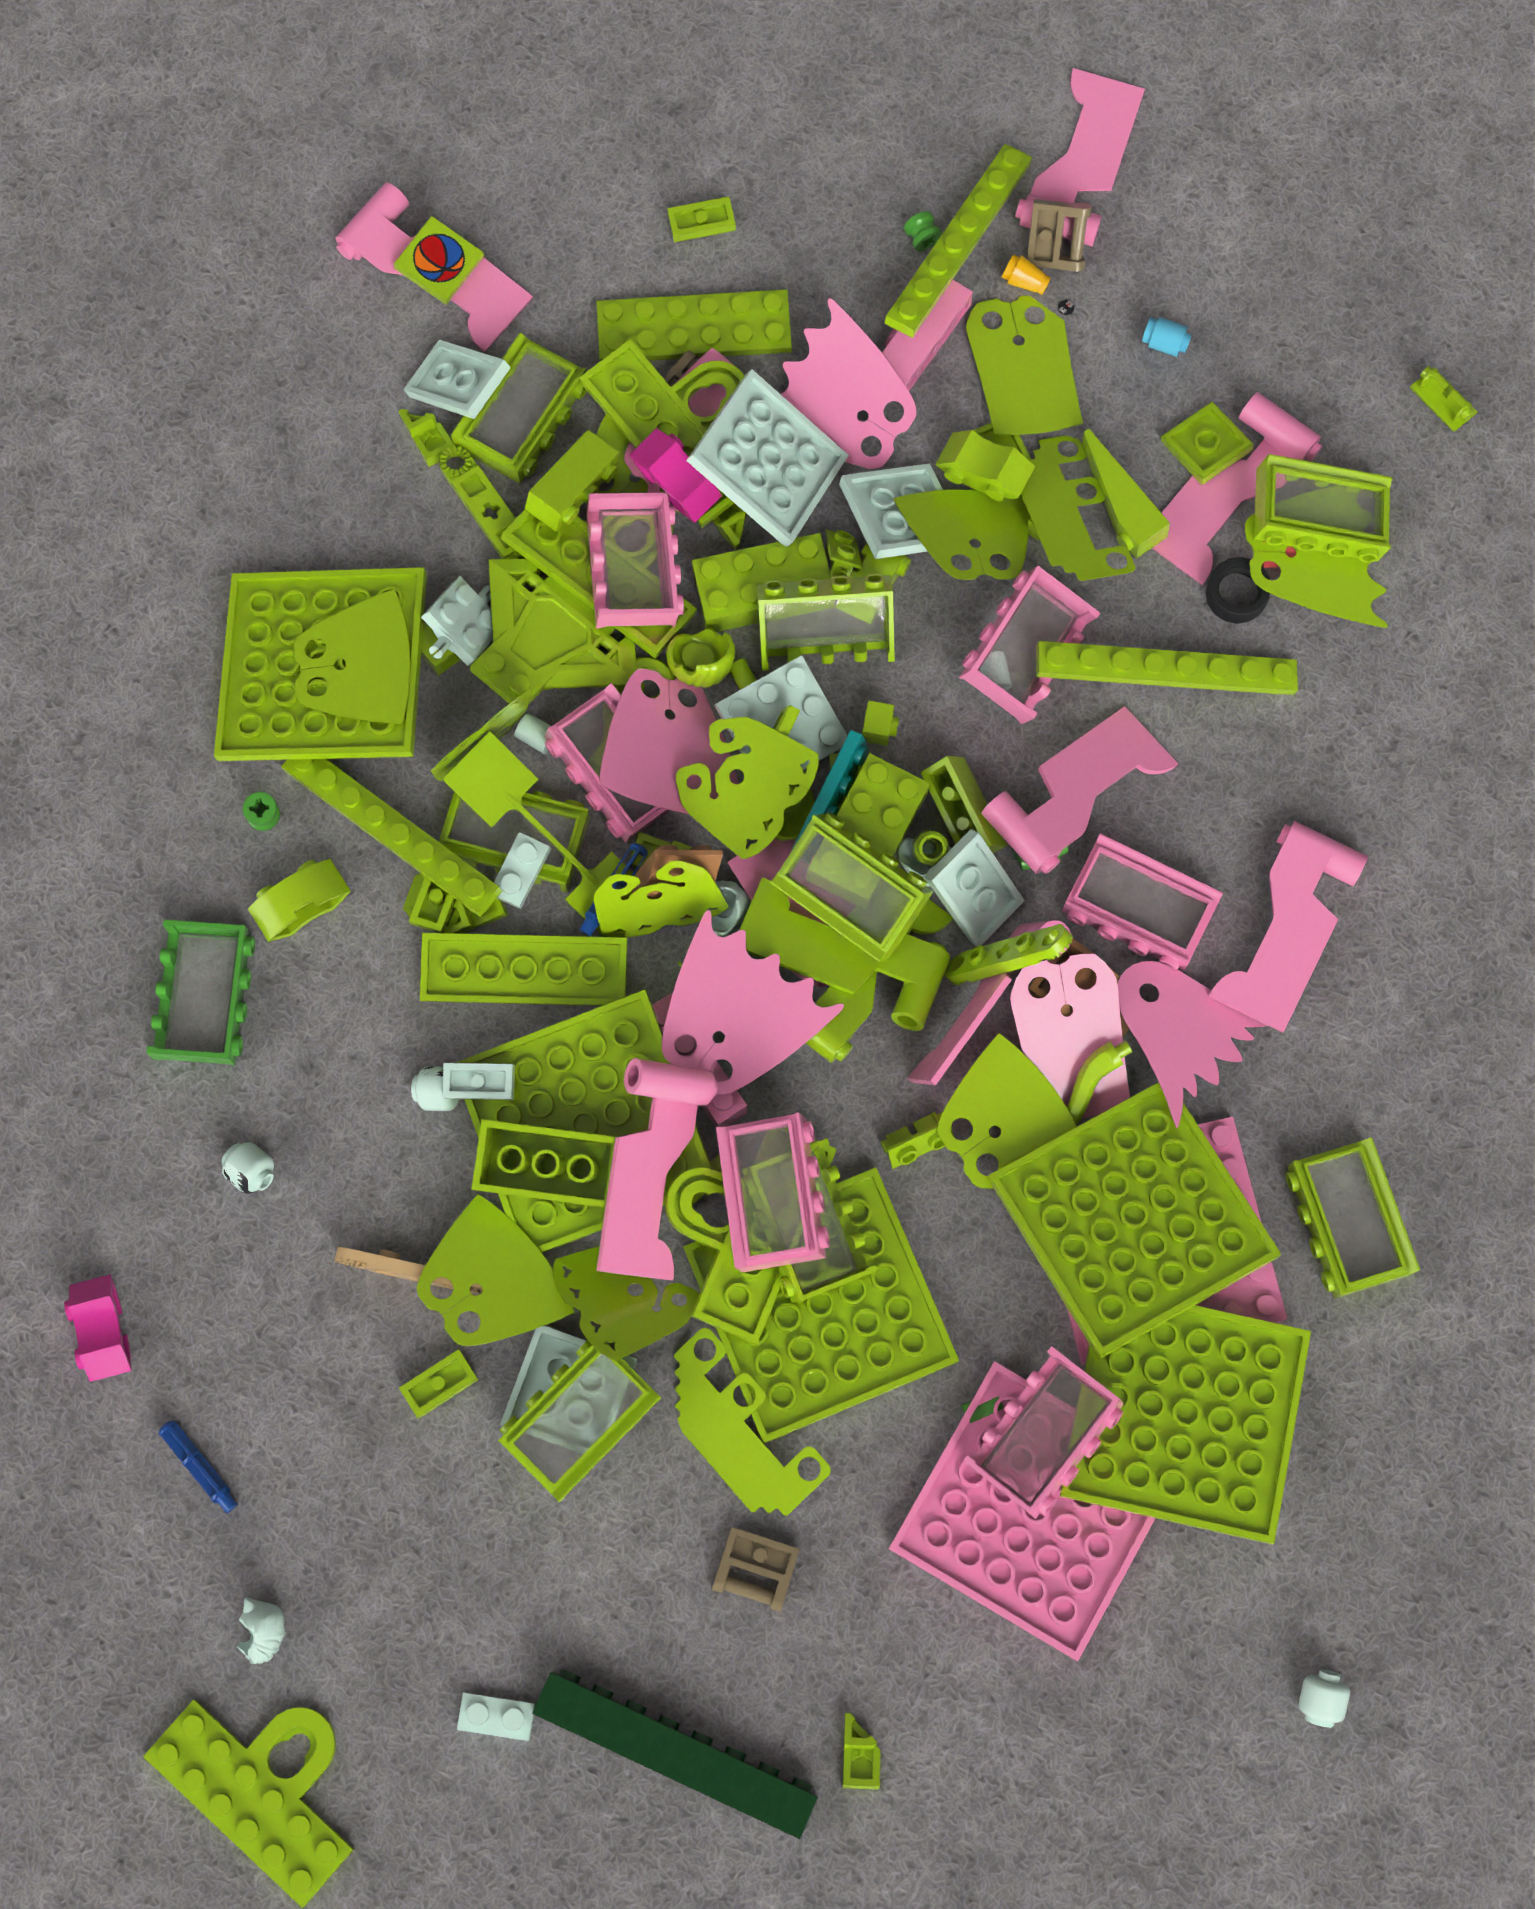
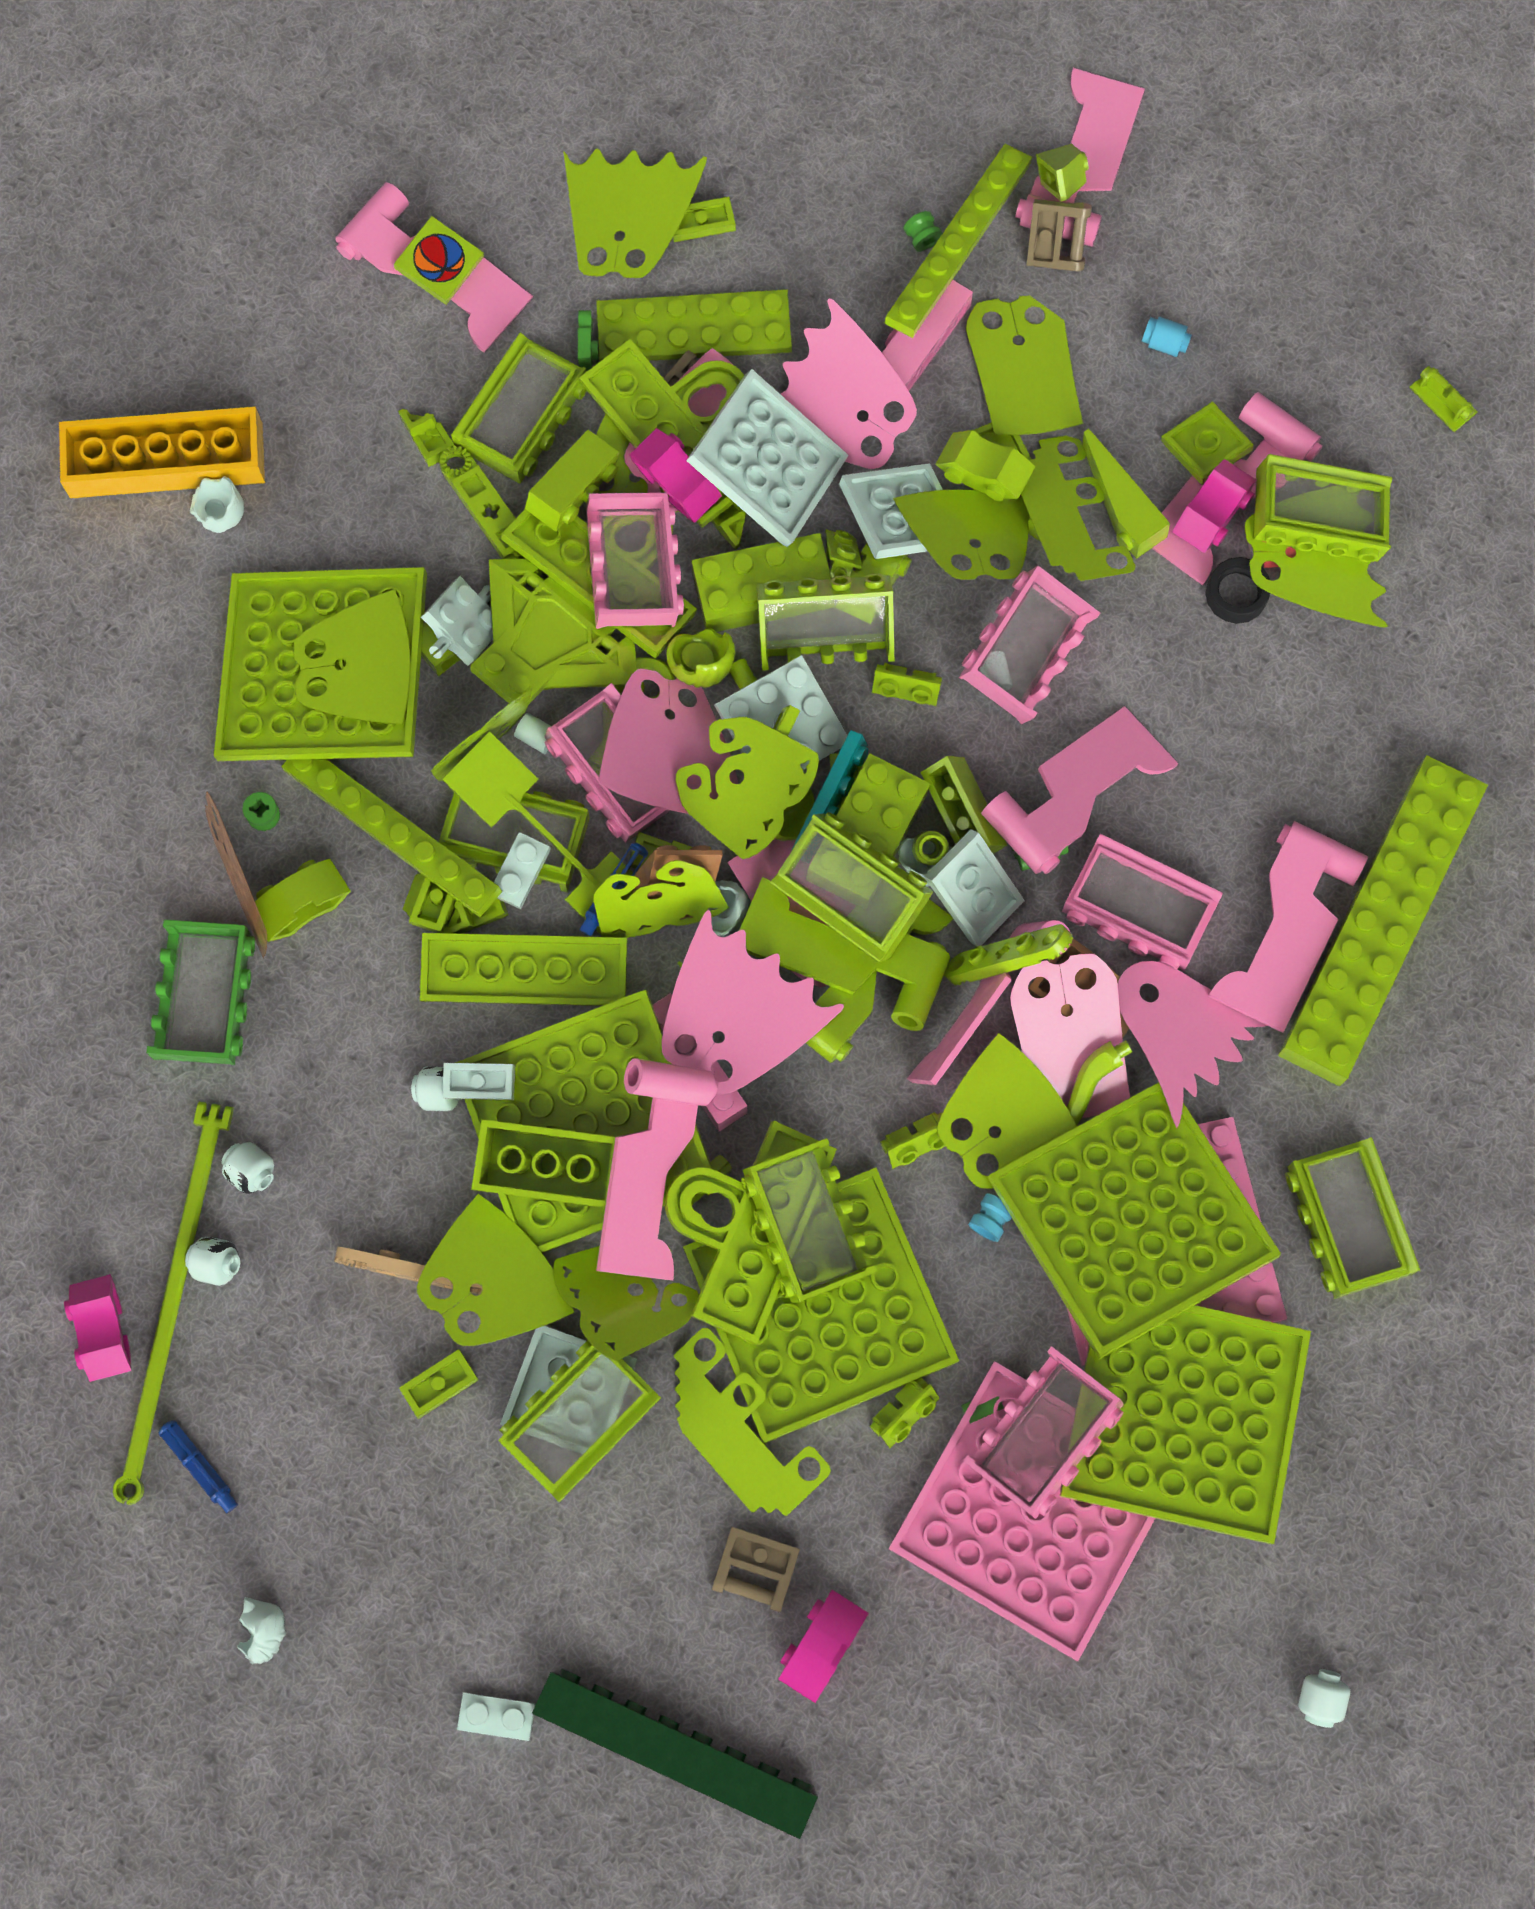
(160, 451): none -> yellow brick
(171, 1299): none -> lime hinge
(212, 1261): none -> light aqua head
(217, 504): none -> light aqua hair
(236, 876): none -> medium nougat piece
(249, 1800): lime plate -> none
(456, 379): light aqua plate -> none
(587, 347): none -> bright green plate
(631, 199): none -> lime piece
(772, 1192): window -> none
(823, 1645): none -> dark pink brick
(860, 1757): lime slope -> none
(879, 723): lime plate -> none
(893, 682): none -> lime hinge
(894, 1424): none -> lime hinge
(991, 1218): none -> medium azure wheel
(1025, 275): yellow cone -> none
(1062, 170): none -> lime slope
(1066, 307): black piece -> none
(1166, 668): lime plate -> none
(1214, 506): none -> dark pink brick
(1383, 921): none -> lime brick

